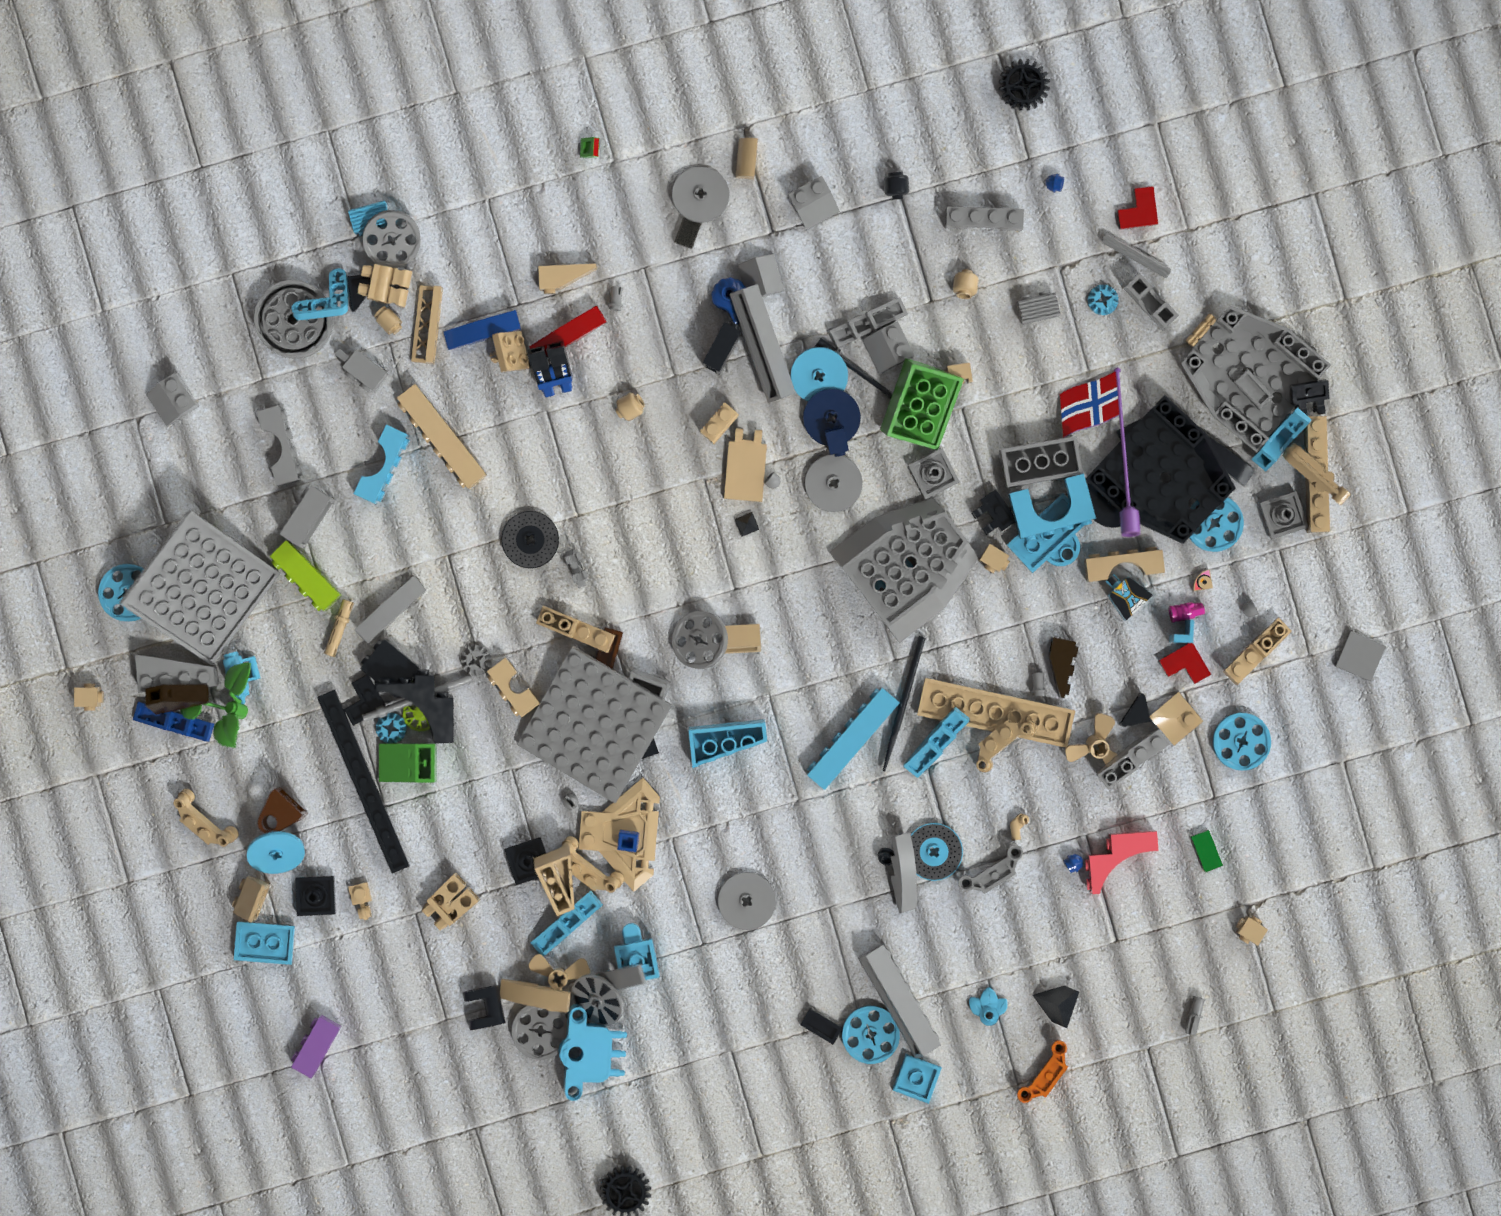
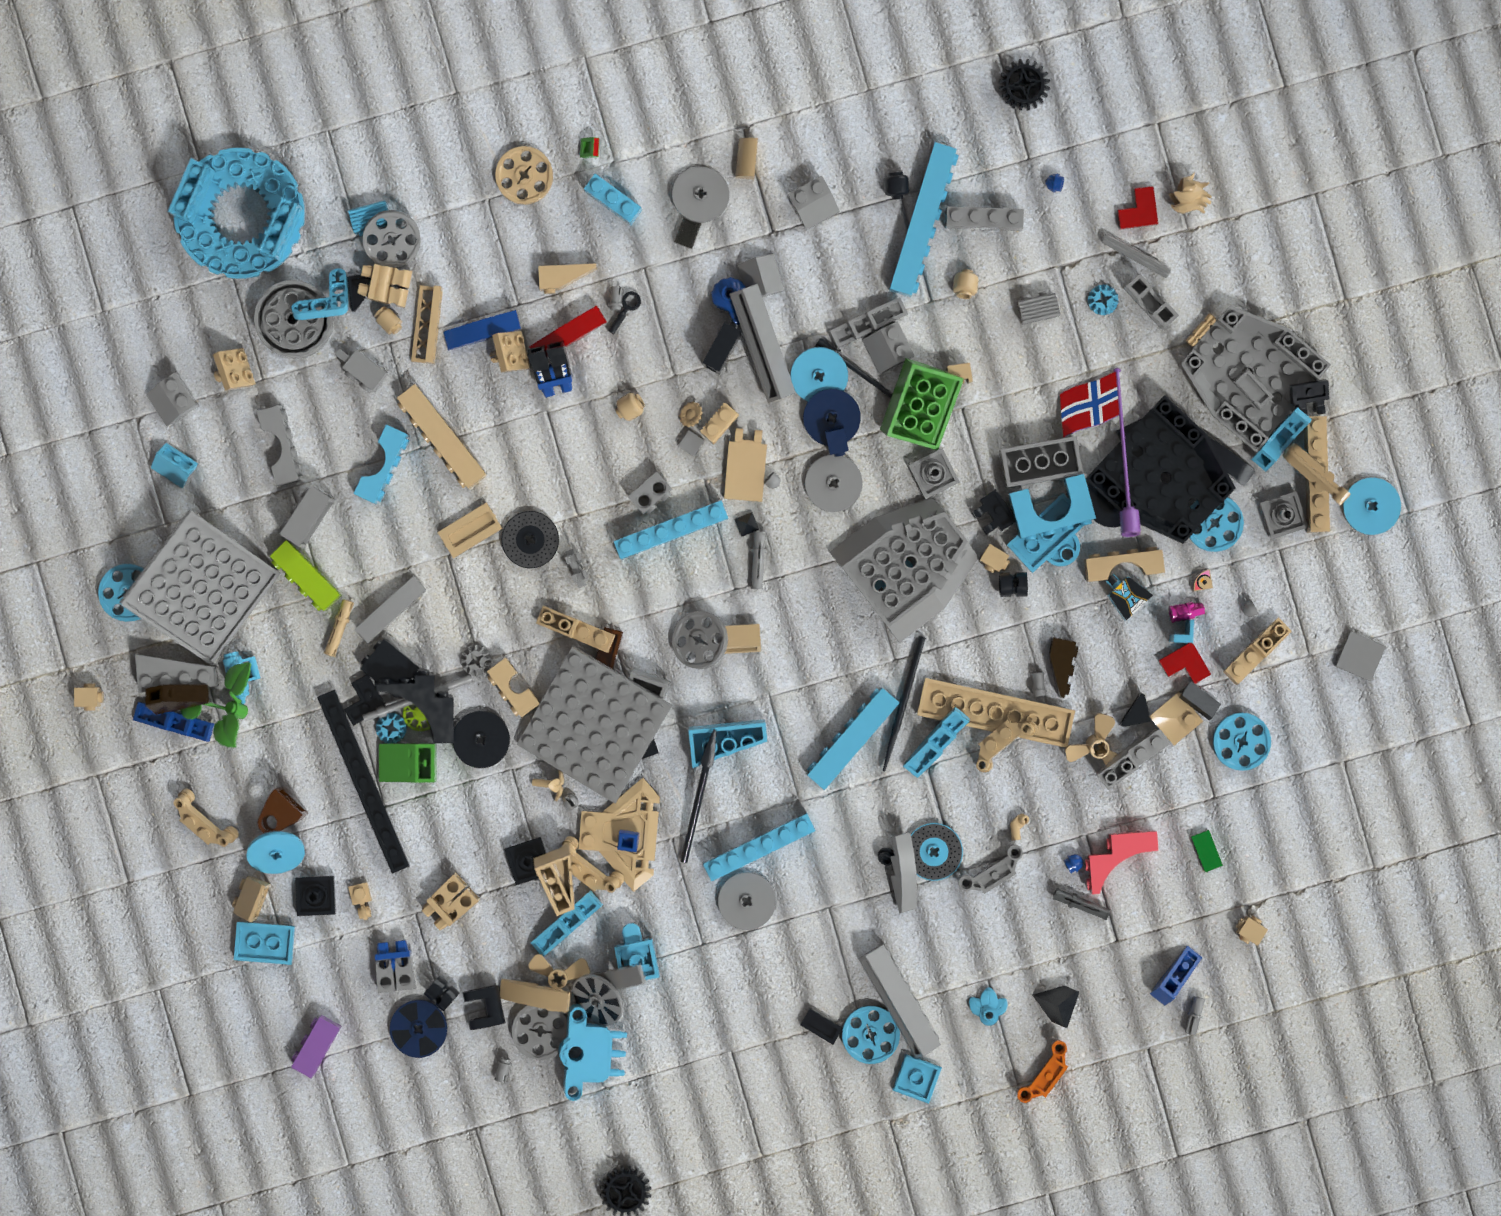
(173, 465): none -> medium azure panel
(206, 181): none -> medium azure piece
(233, 369): none -> tan plate
(394, 963): none -> light grey hips
(418, 1044): none -> dark blue piece
(441, 993): none -> black wheel
(470, 530): none -> tan piece
(475, 753): none -> black piece
(502, 1069): none -> light grey pin
(522, 166): none -> tan wedge
(554, 785): none -> tan plant
(612, 199): none -> medium azure brick
(621, 316): none -> black piece
(647, 490): none -> light grey brick
(671, 530): none -> medium azure brick
(690, 414): none -> tan piece
(691, 443): none -> light grey tile
(707, 761): none -> black piece
(758, 537): none -> light grey pin
(759, 847): none -> medium azure brick
(923, 219): none -> medium azure brick
(1006, 584): none -> black wheel
(1060, 895): none -> dark grey pin
(1176, 976): none -> blue slope
(1190, 196): none -> tan hair
(1200, 700): none -> black tile
(1387, 506): none -> medium azure piece

